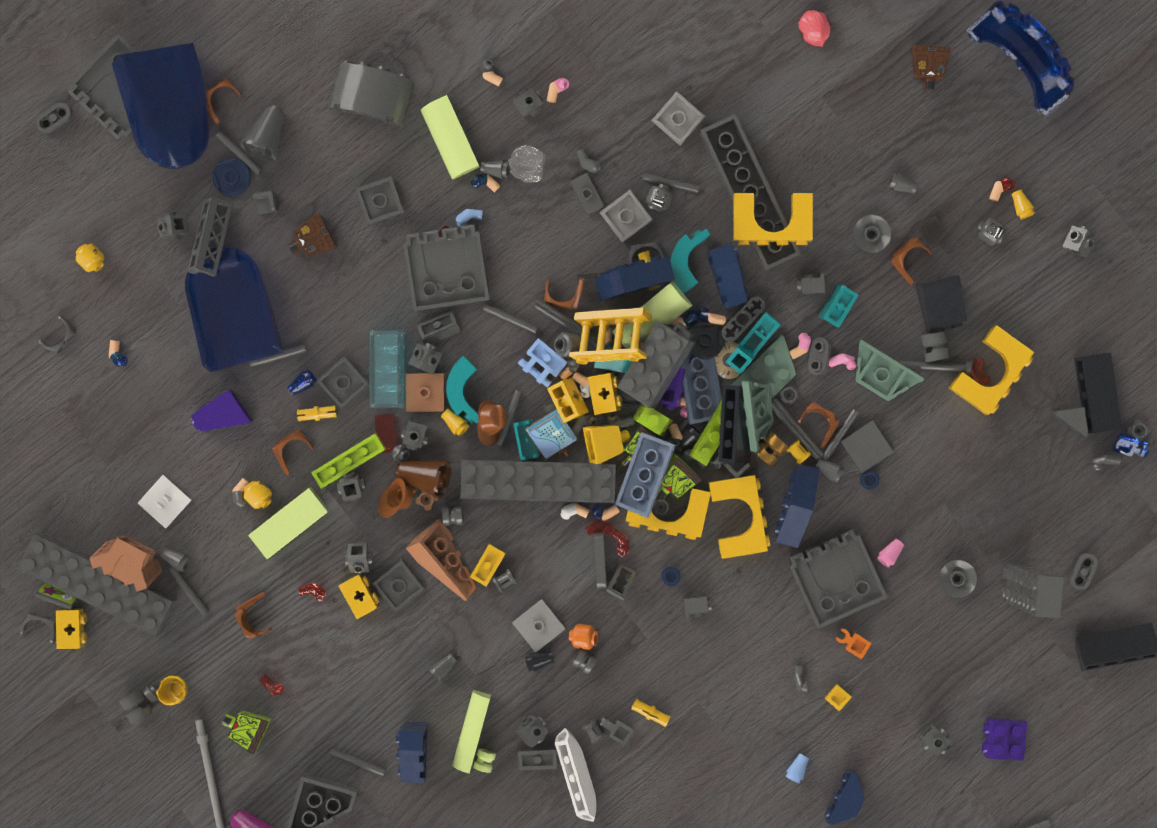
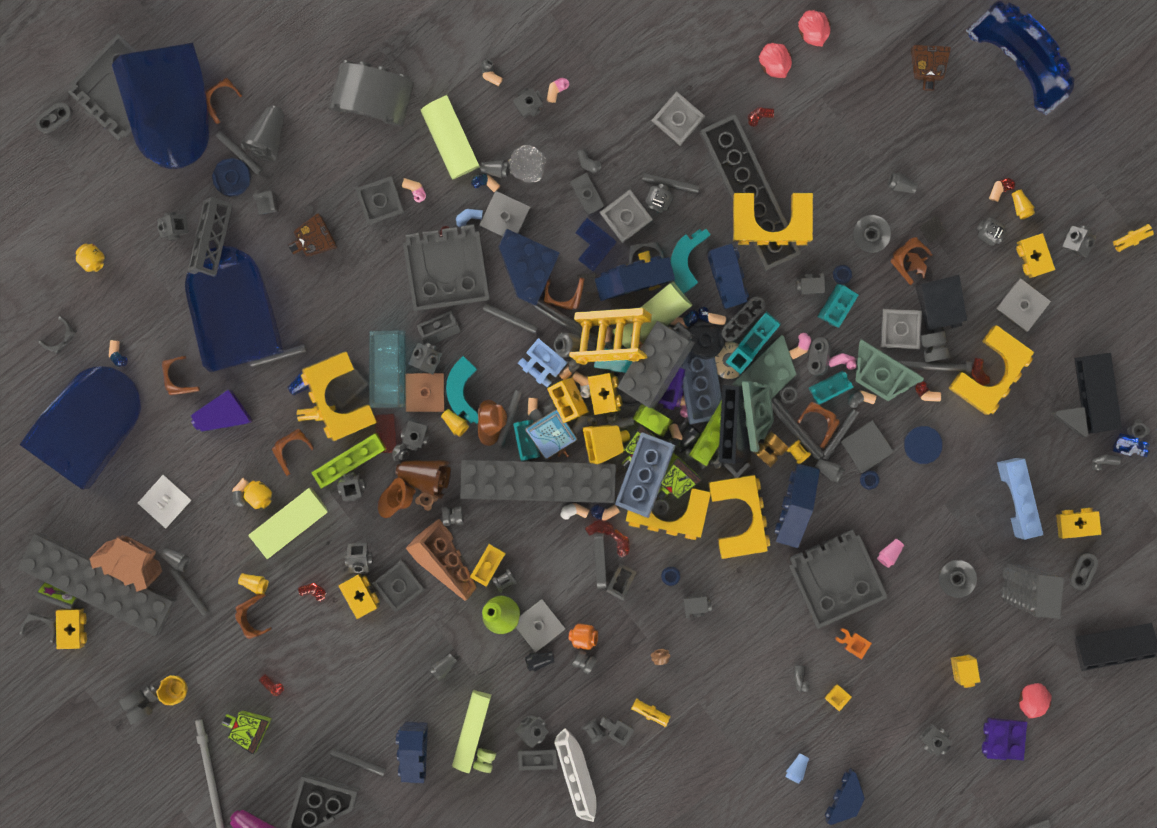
(85, 424): none -> clear blue windscreen
(172, 389): none -> dark orange helmet
(256, 584): none -> yellow cone
(317, 378): none -> yellow arch
(416, 188): none -> arm
(501, 614): none -> lime cone
(504, 214): none -> light grey plate
(526, 264): none -> dark blue brick
(533, 412): none -> arm
(599, 244): none -> clear blue plate
(660, 656): none -> medium nougat plate
(758, 113): none -> clear red arm
(775, 60): none -> coral hair
(830, 387): none -> teal hinge
(842, 274): none -> dark blue plate
(860, 396): none -> arm
(901, 329): none -> light grey plate
(917, 264): none -> dark orange piece
(923, 445): none -> dark blue tile
(925, 394): none -> arm
(965, 670): none -> yellow brick
(1023, 305): none -> light grey plate
(1027, 520): none -> light blue arch
(1035, 700): none -> coral hair
(1038, 246): none -> yellow brick
(1089, 527): none -> yellow brick
(1133, 238): none -> yellow pin

